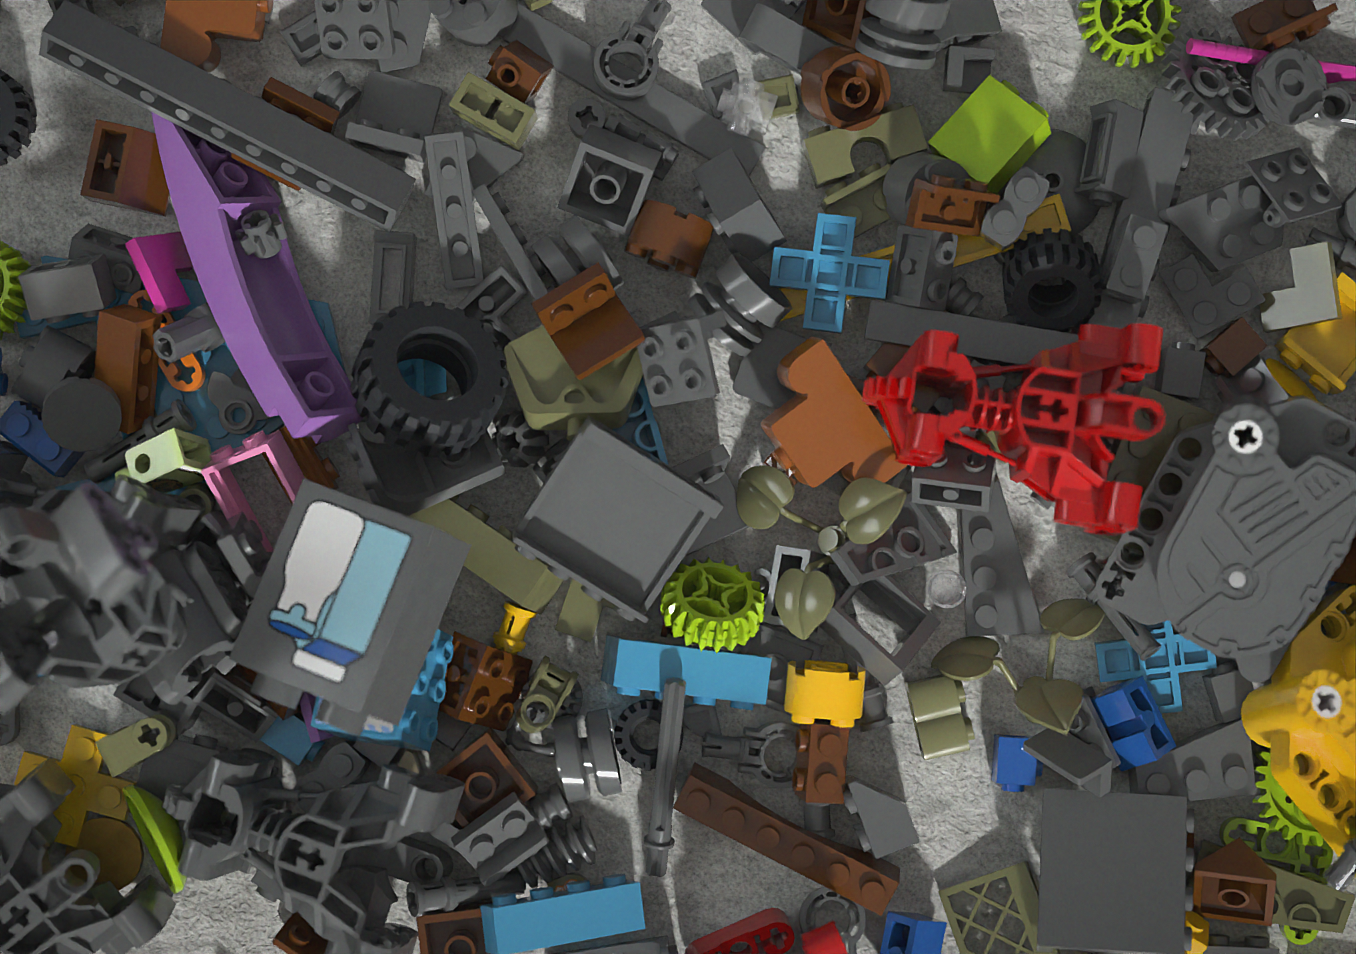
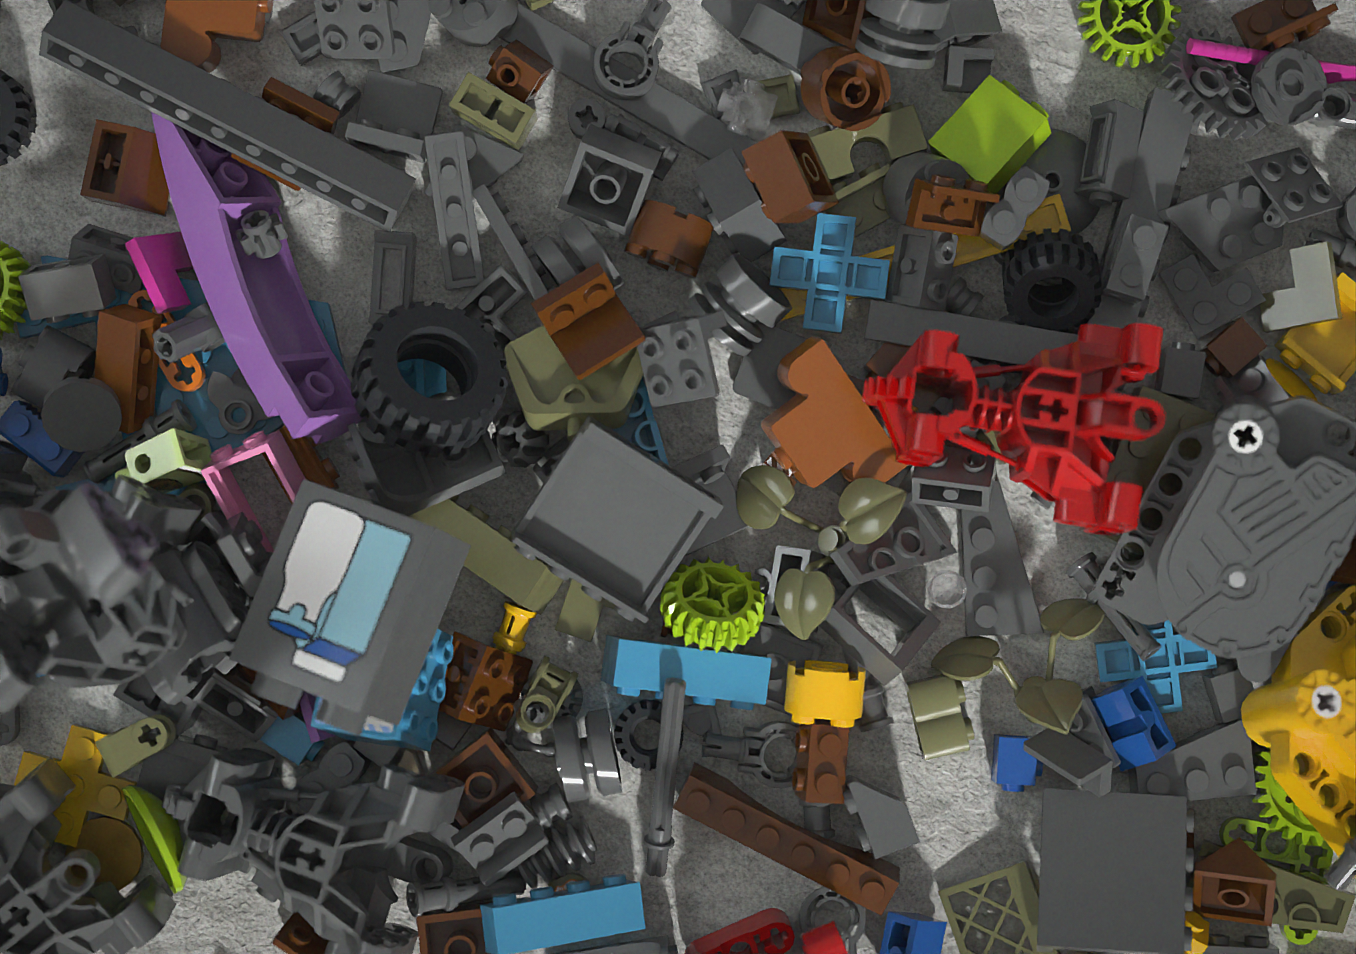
(789, 177): none -> reddish brown brick

